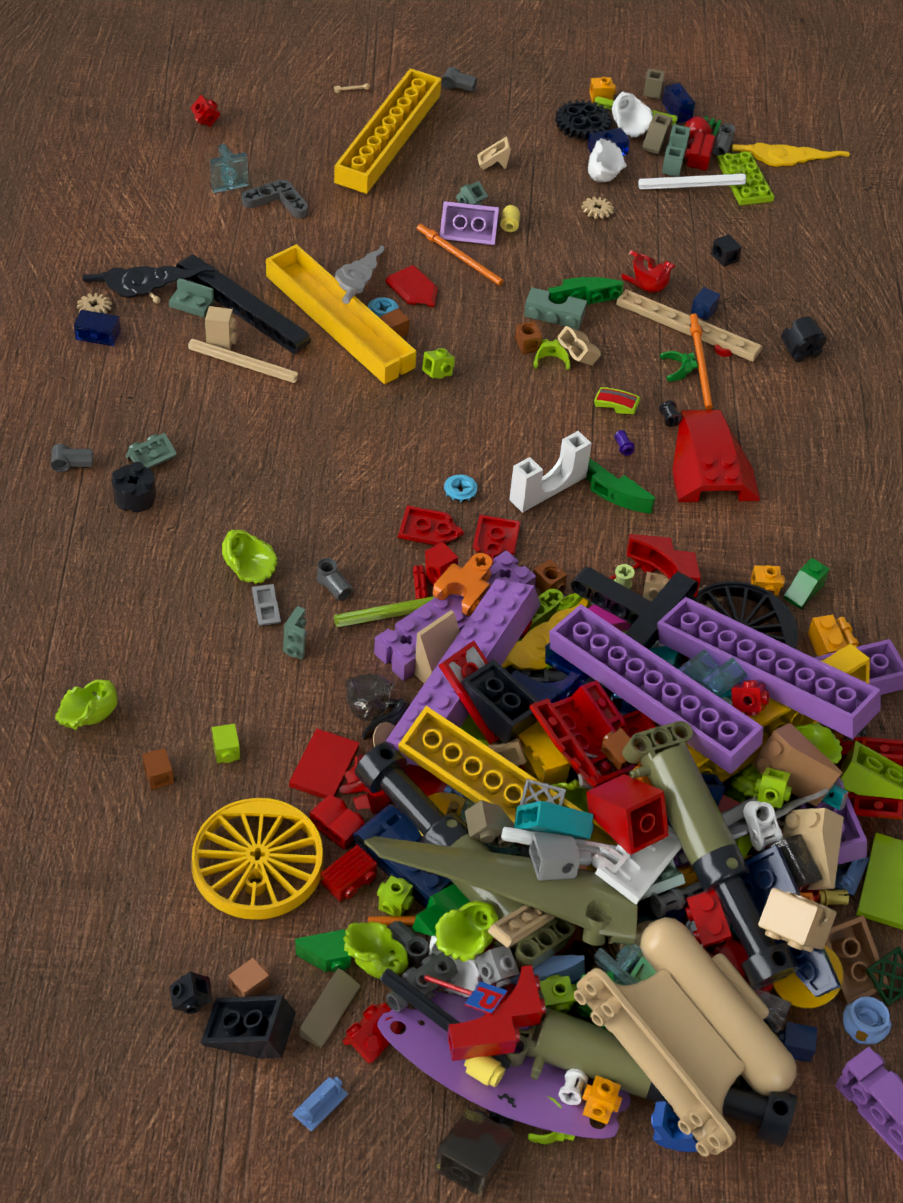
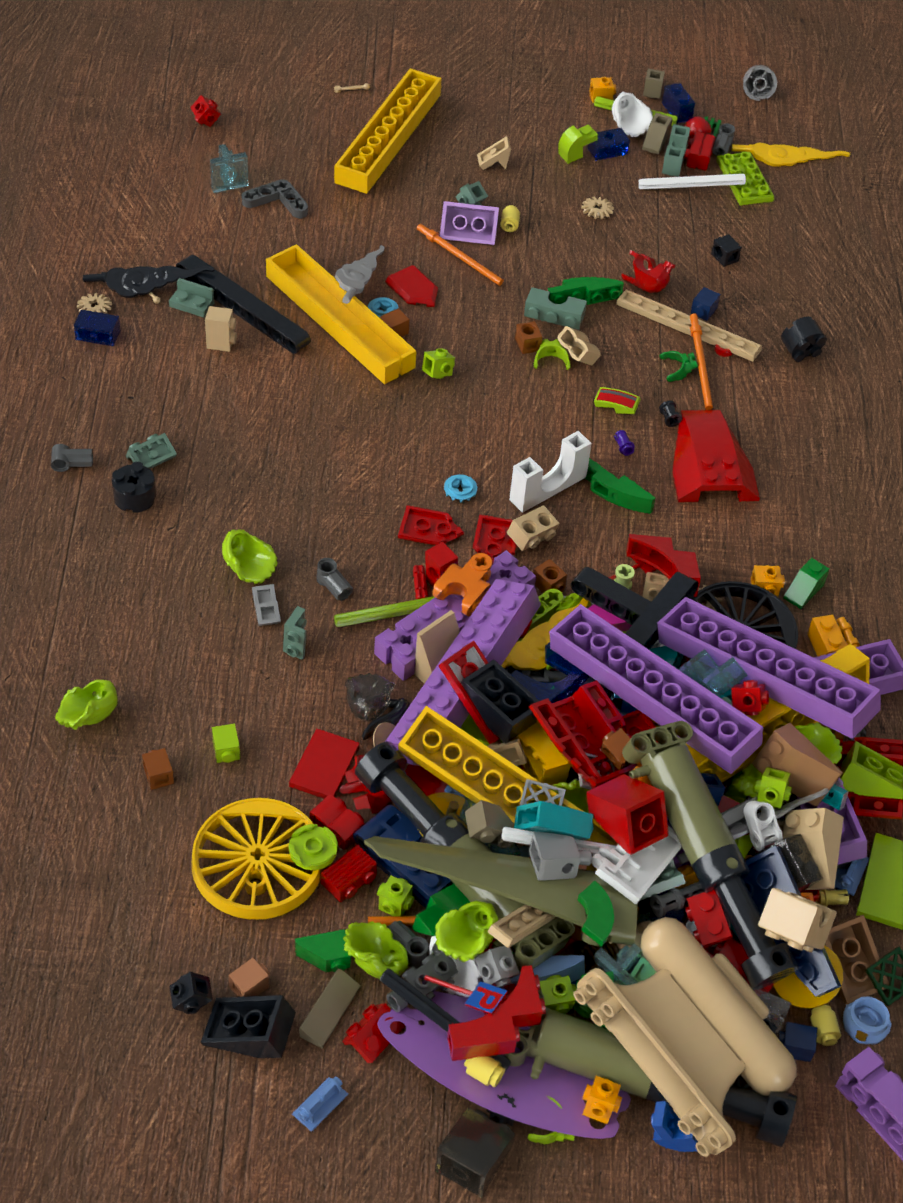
(243, 360): tan axle -> none
(313, 847): none -> lime tile
(453, 78): dark grey piece -> none
(533, 528): none -> tan brick
(573, 140): none -> lime brick
(573, 1087): white bush -> none
(582, 118): black gear -> none
(598, 911): none -> green tile
(605, 161): white piece -> none
(759, 82): none -> light grey cylinder
(827, 1025): none -> light yellow brick

